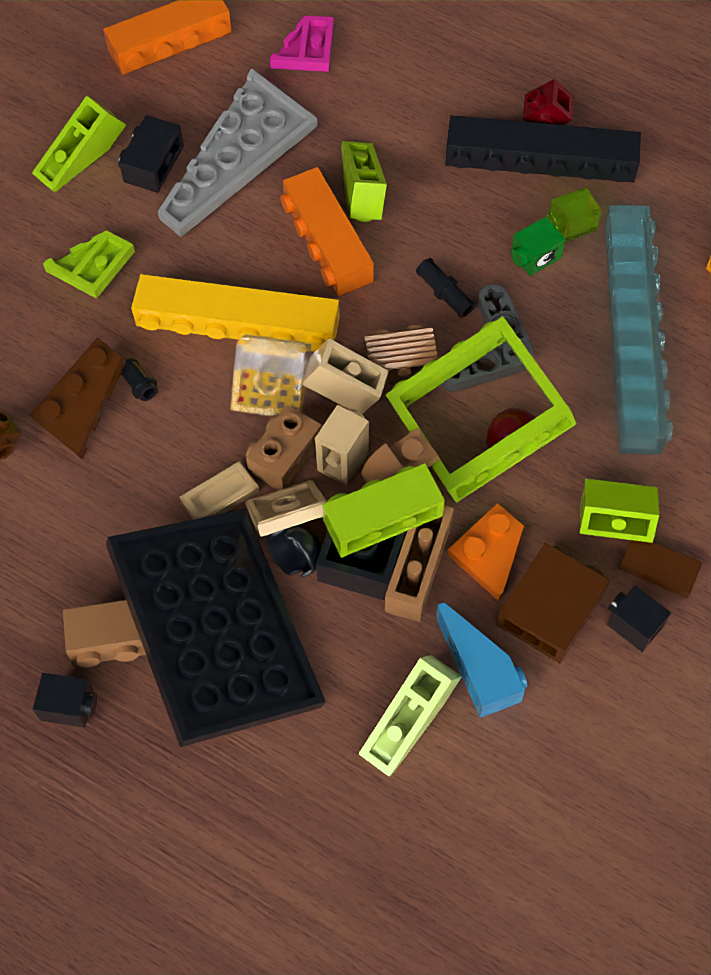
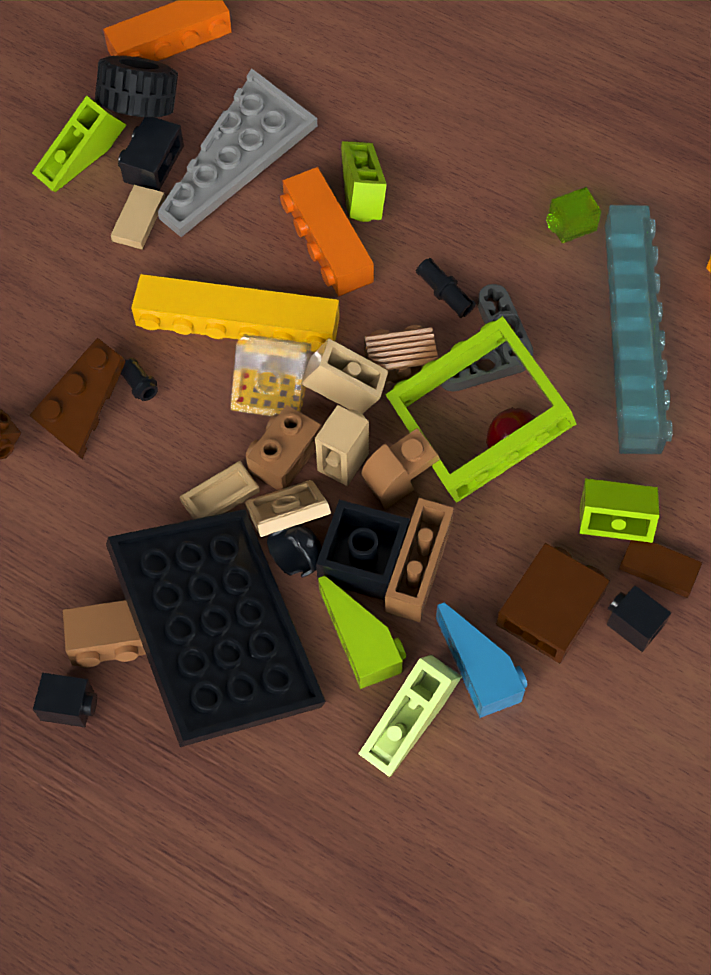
(92, 263): lime wing -> none
(136, 86): none -> black tyre
(137, 217): none -> tan tile
(306, 46): dark pink wing -> none
(364, 638): none -> lime slope
(382, 509): lime brick -> none
(489, 549): orange wing -> none
(537, 246): green brick -> none
(543, 149): black brick -> none
(548, 104): dark red brick -> none

